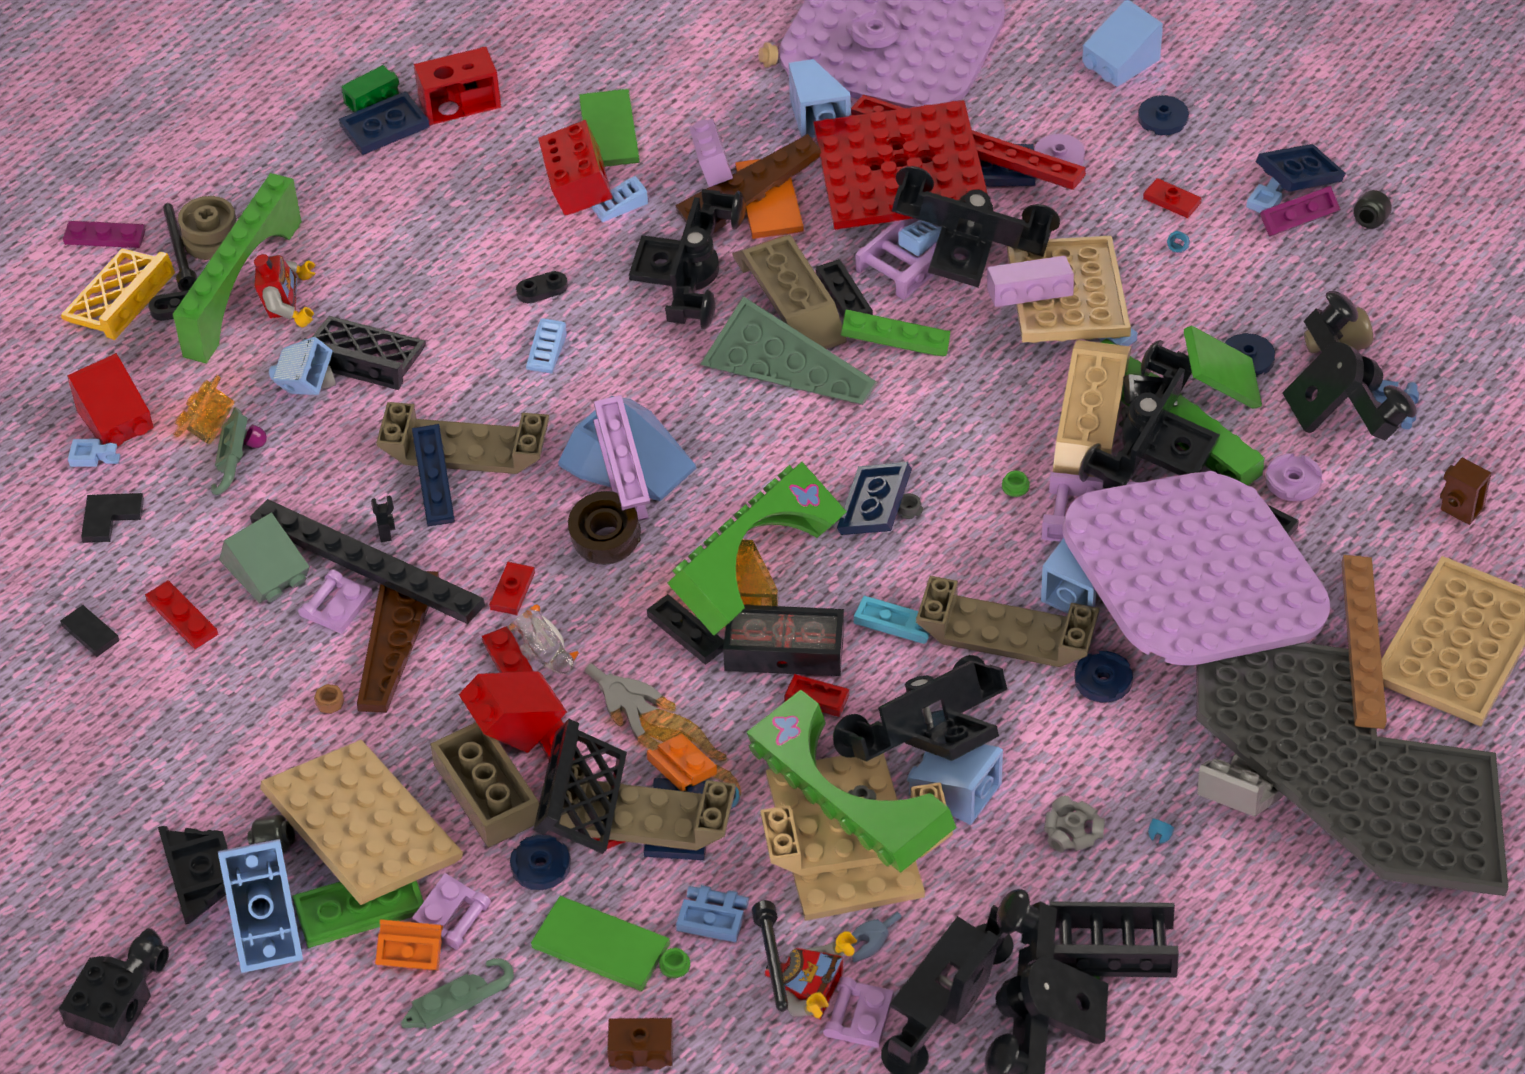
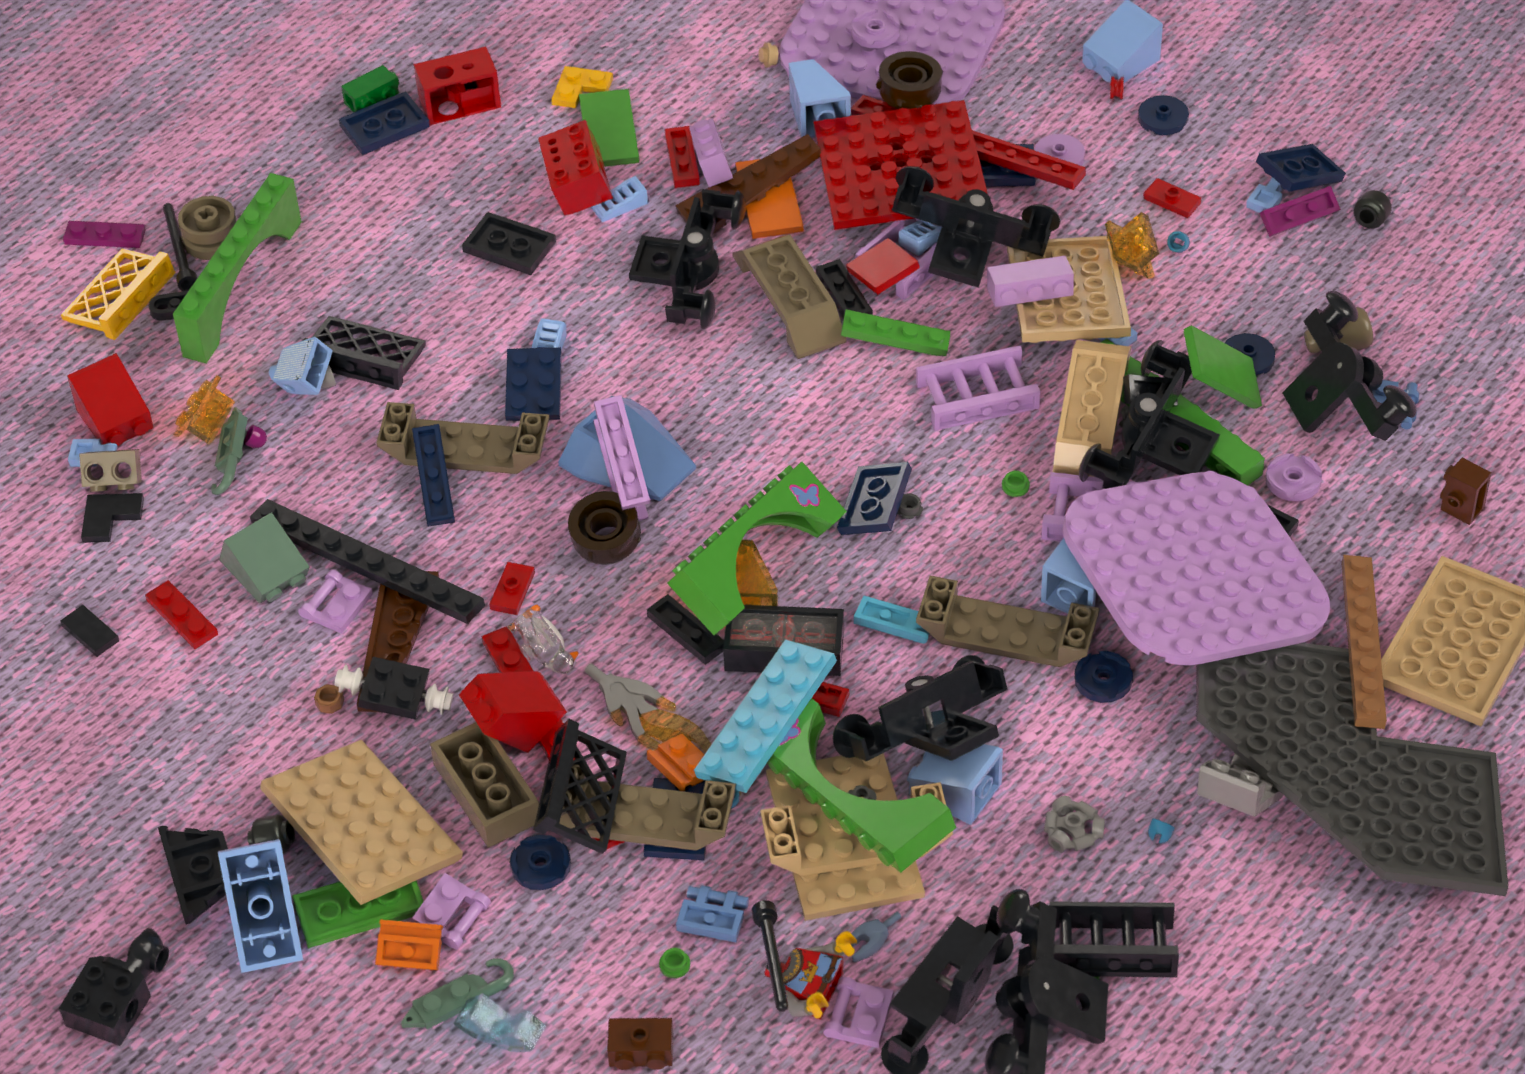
(110, 462): none -> dark tan brick
(277, 287): torso -> none
(384, 518): black plate -> none
(393, 688): none -> black plate
(493, 1025): none -> clear light blue brick
(509, 243): none -> black plate
(533, 382): none -> dark blue plate
(541, 287): black plate -> none
(578, 80): none -> yellow plate
(600, 943): bright green tile -> none
(682, 157): none -> red plate
(765, 715): none -> medium azure plate
(772, 351): sand green wing -> none
(882, 266): none -> tile
(909, 80): none -> dark brown piece
(981, 407): none -> lavender fence
(1116, 87): none -> red bush
(1134, 244): none -> clear yellow bracket

